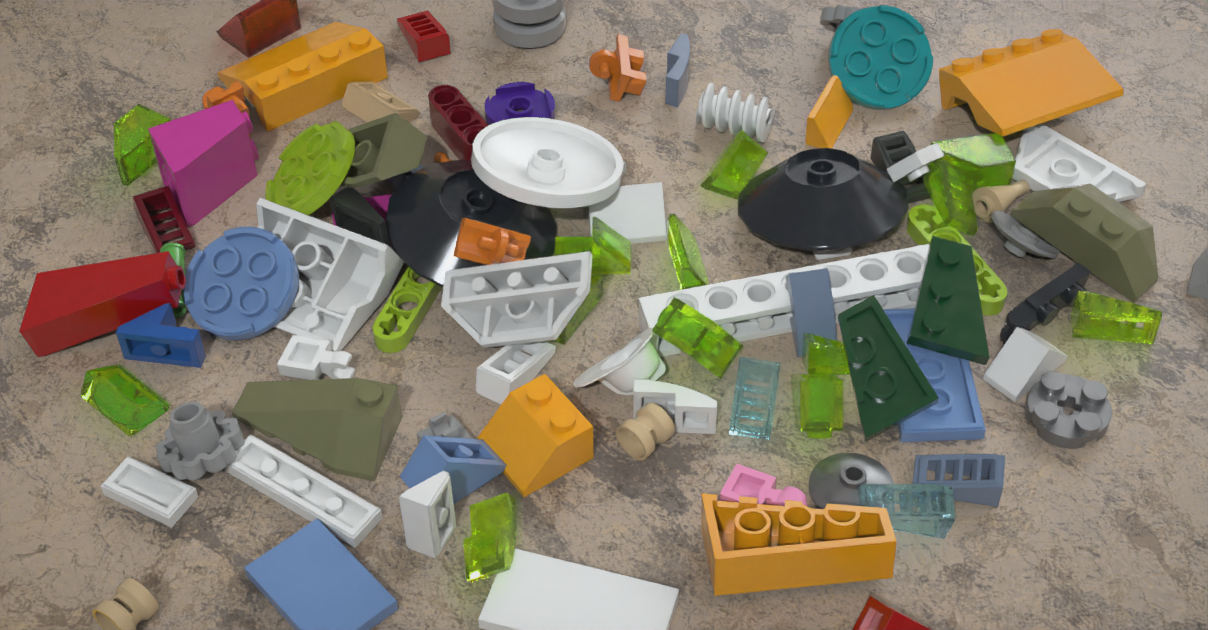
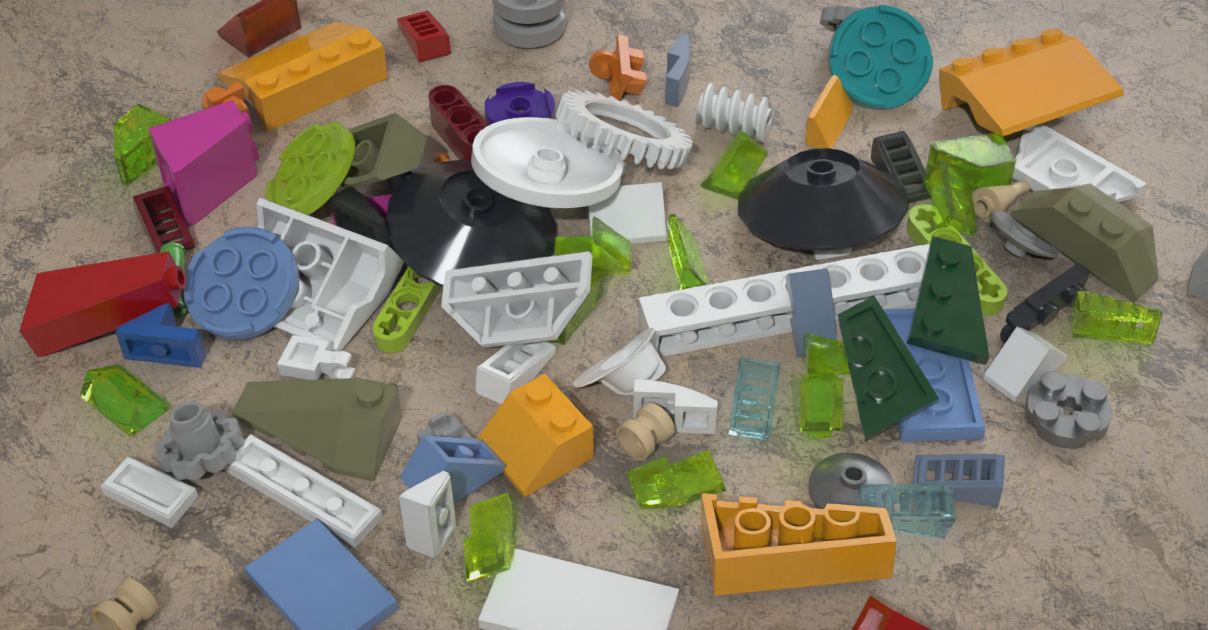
(373, 102): tan slope -> none
(489, 243): orange hips -> none
(578, 113): none -> white piece
(676, 484): none -> clear neon green slope
(697, 337): clear neon green slope -> none
(753, 483): bright pink plate -> none
(915, 164): white plate -> none

